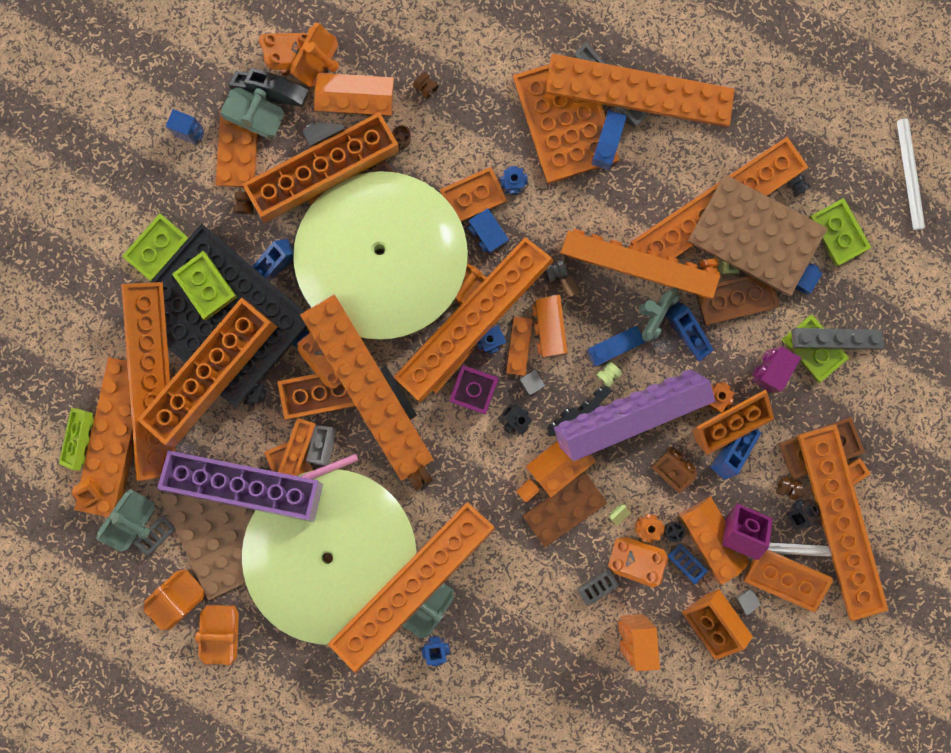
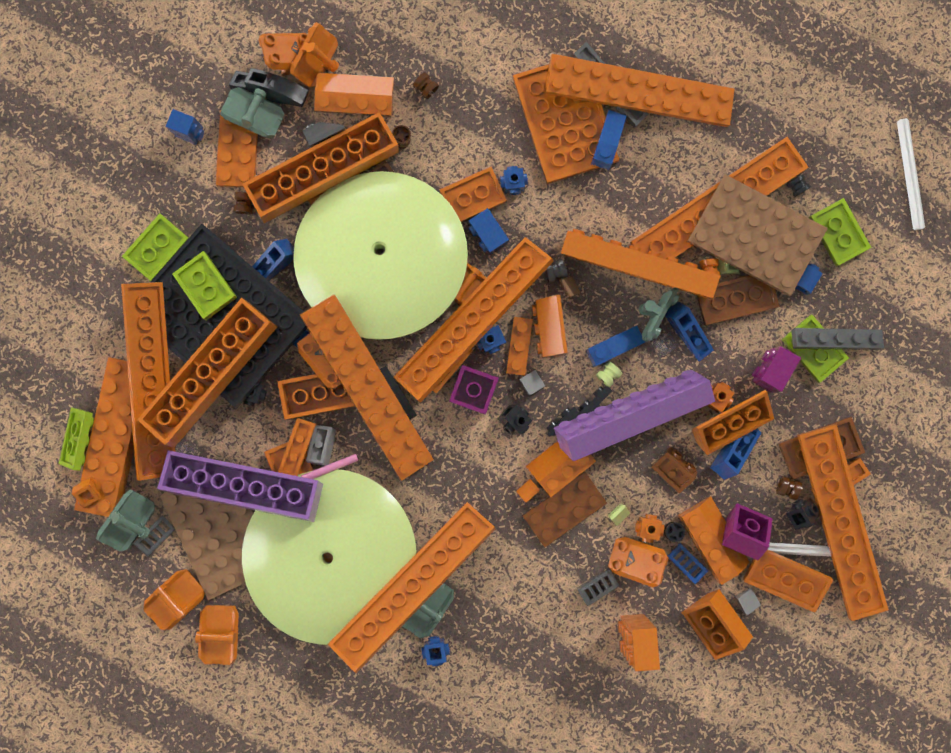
(419, 478): reddish brown wheel -> none

